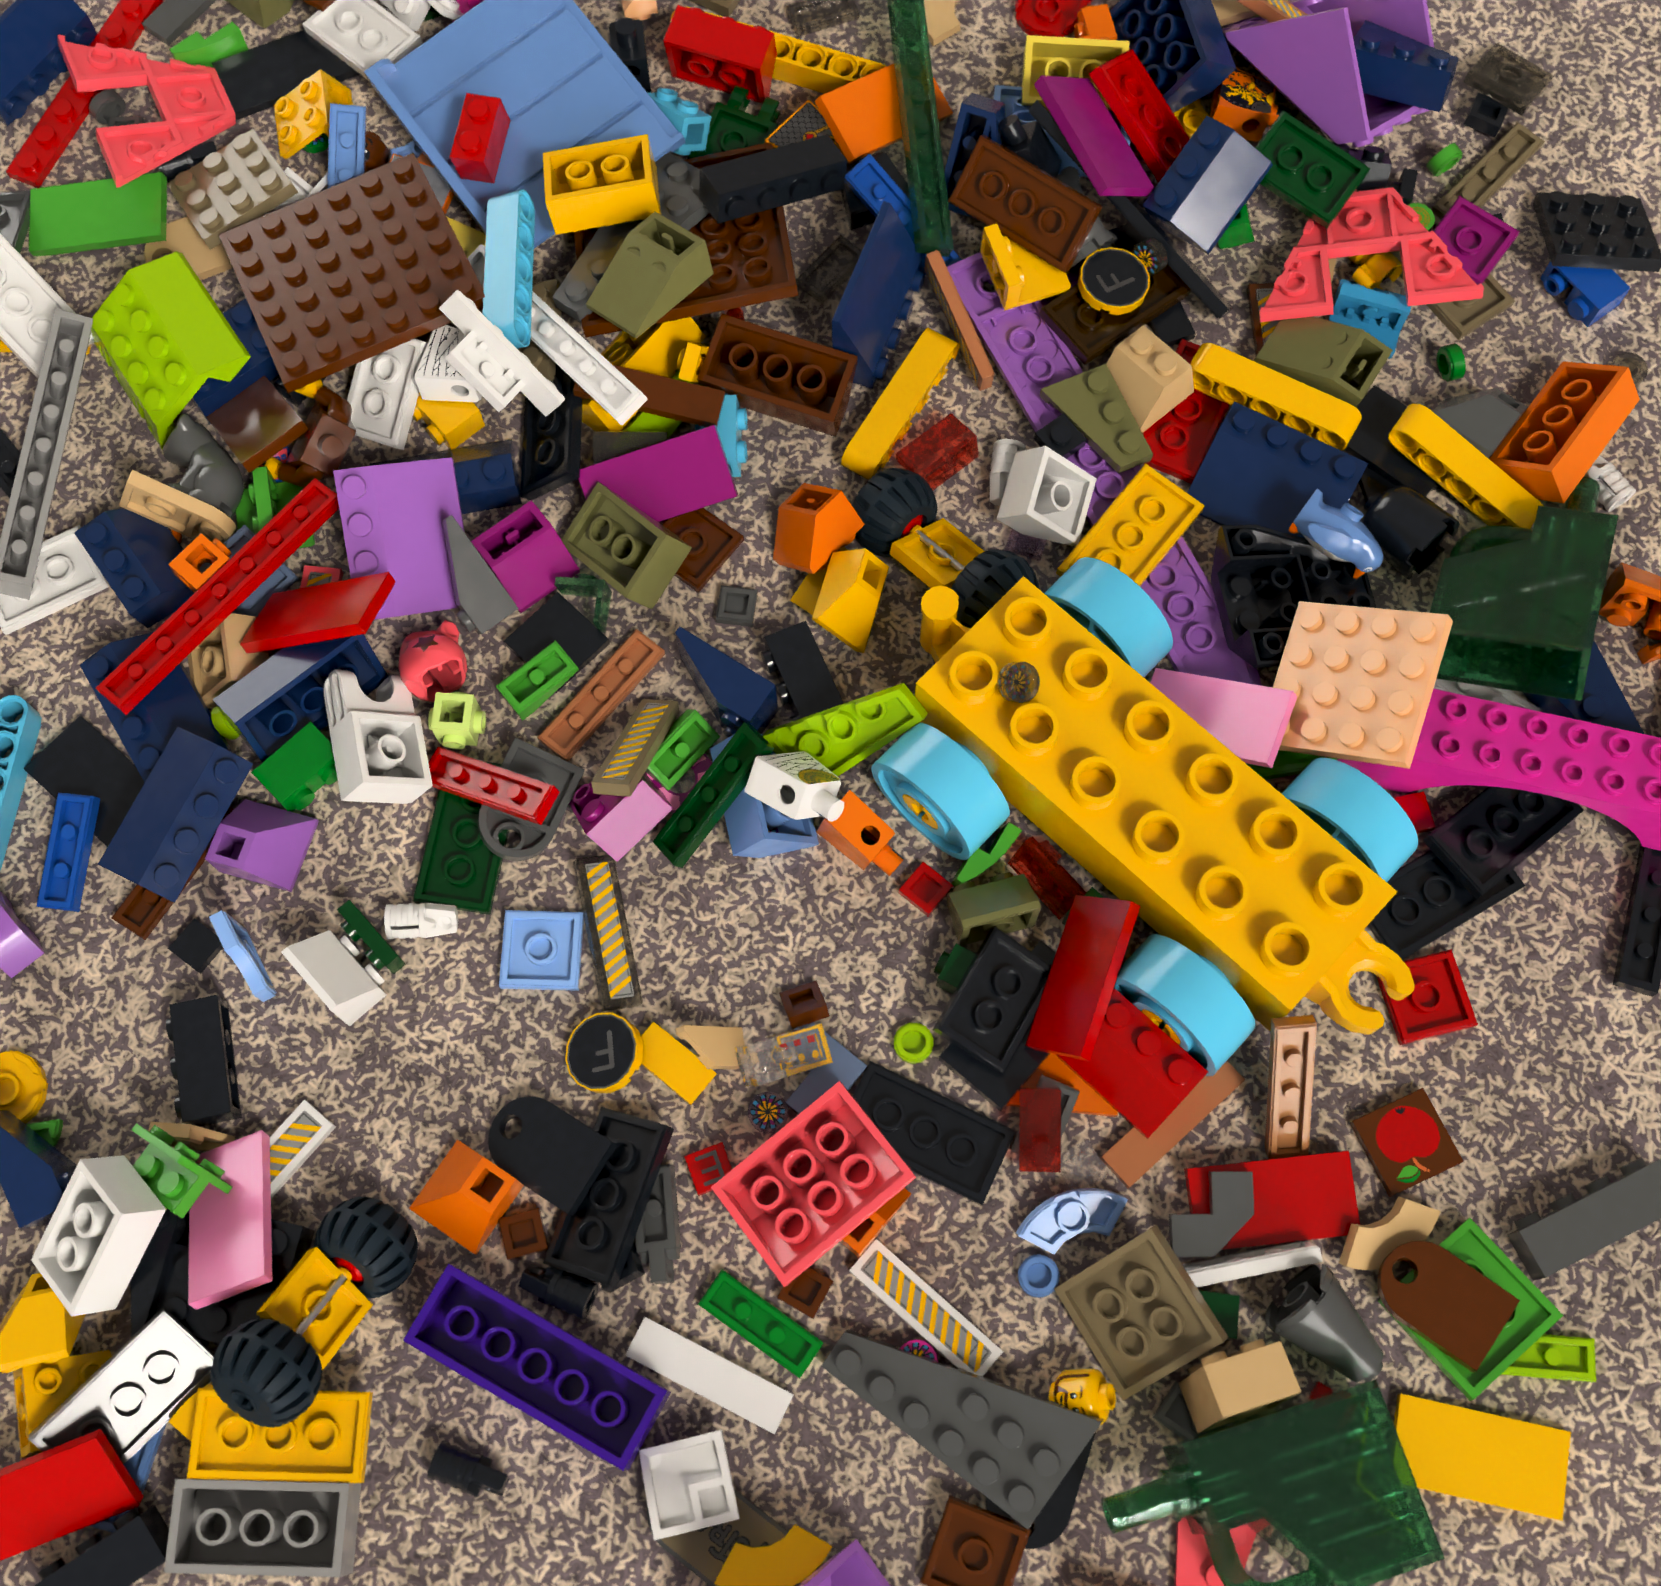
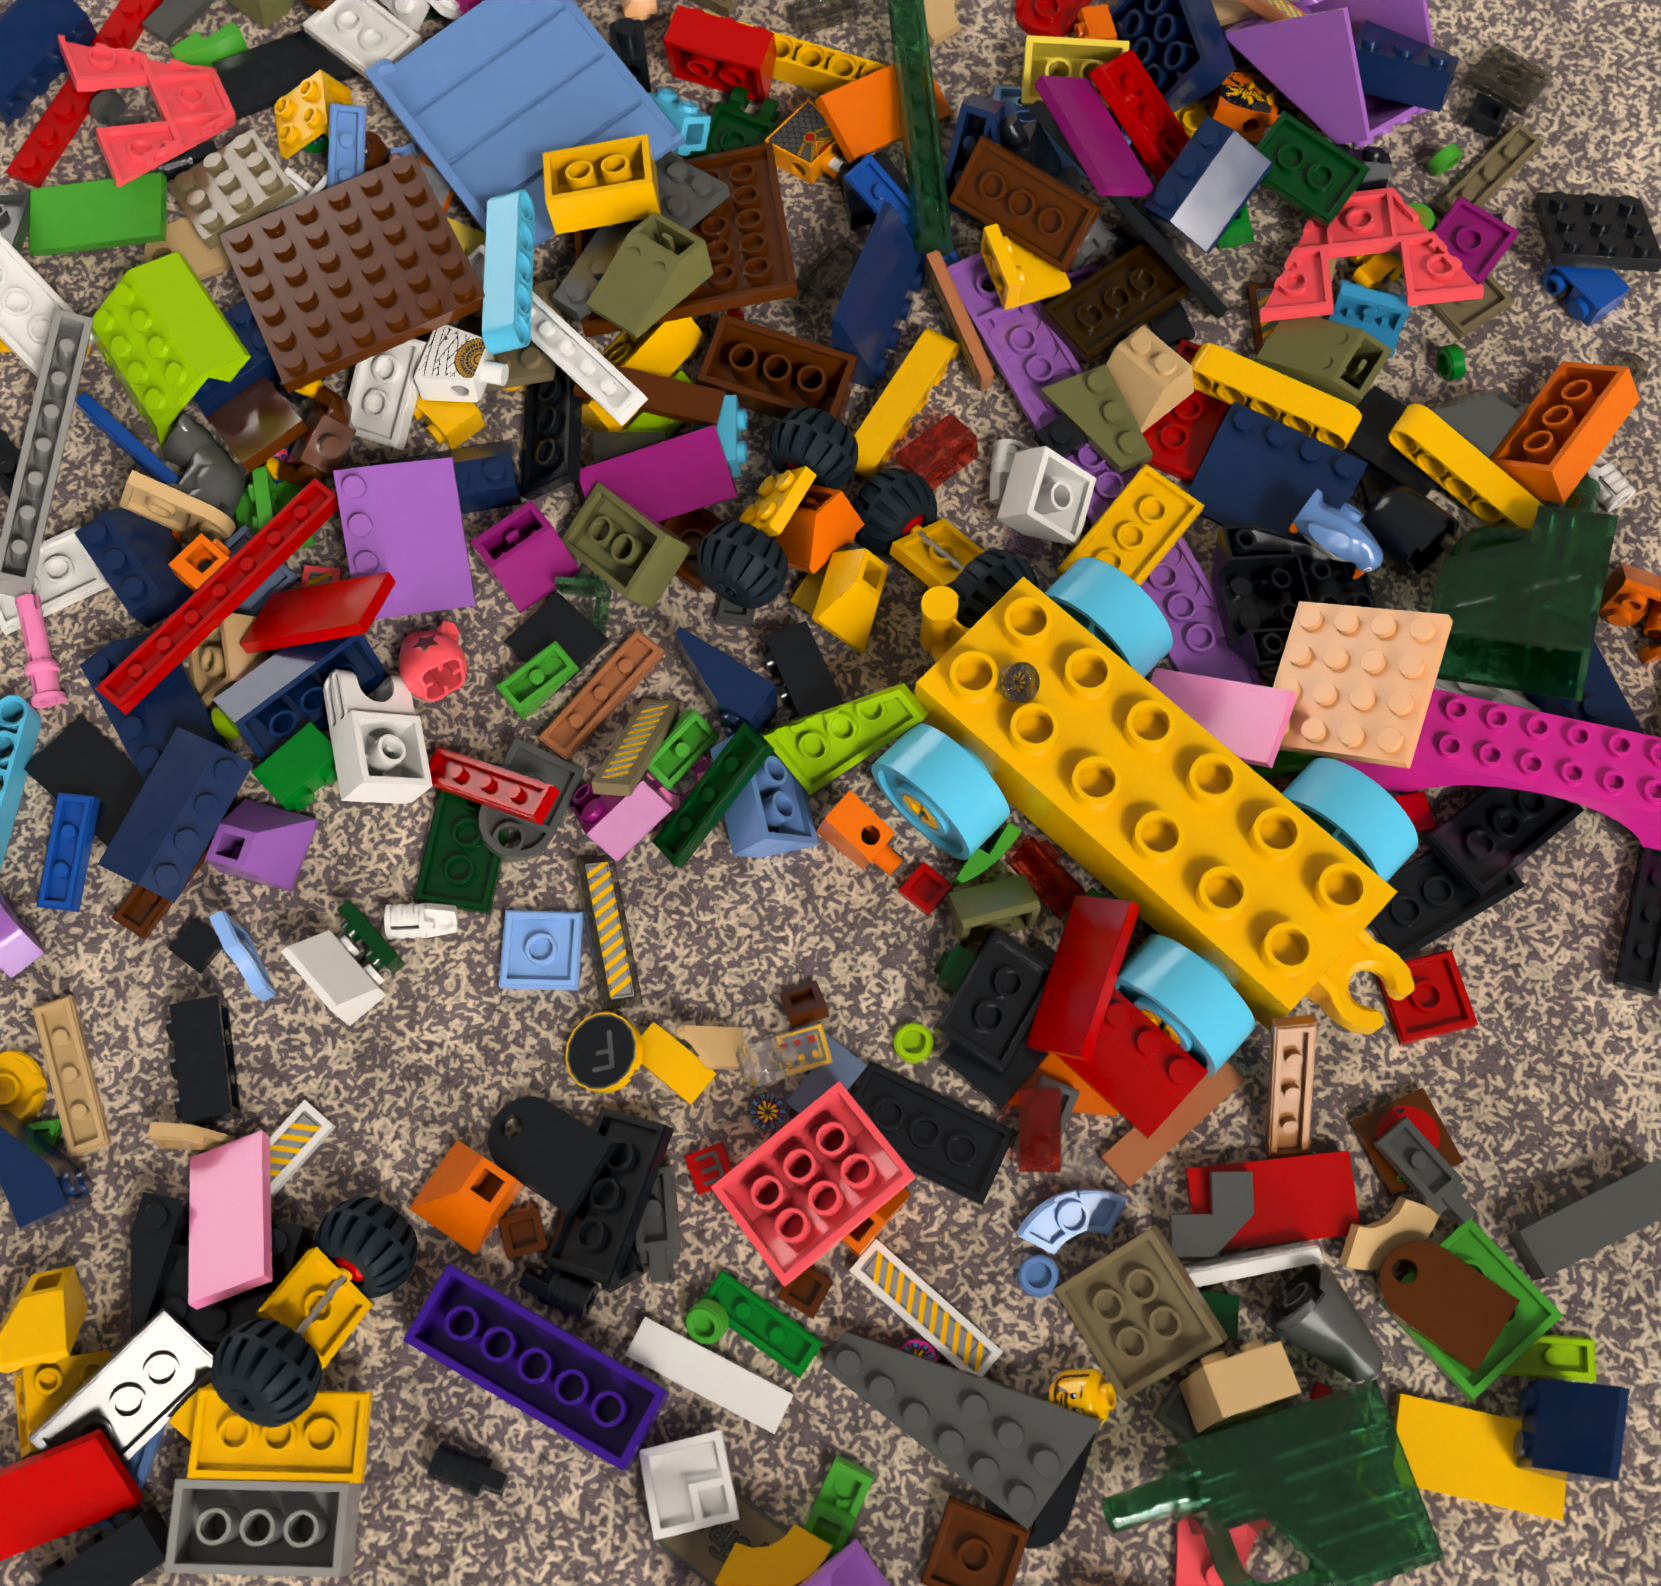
(41, 666): none -> bright pink pin
(71, 1076): none -> tan tile
(98, 1234): white brick -> none
(126, 440): none -> blue tile
(174, 1171): bright green bracket -> none
(454, 708): yellowish green brick -> none
(475, 587): dark grey slope -> none
(480, 138): red brick -> none
(493, 361): white bracket -> none
(691, 361): yellow plate -> none
(706, 1321): none -> bright green tile
(740, 557): none -> black plate
(772, 178): black brick -> none
(795, 786): white torso -> none
(839, 1502): none -> bright green slope
(1113, 280): black tile -> none
(1152, 254): clear smoke tile -> none
(1406, 185): black plate -> none
(1425, 1170): none -> dark grey hinge
(1572, 1430): none -> dark blue slope

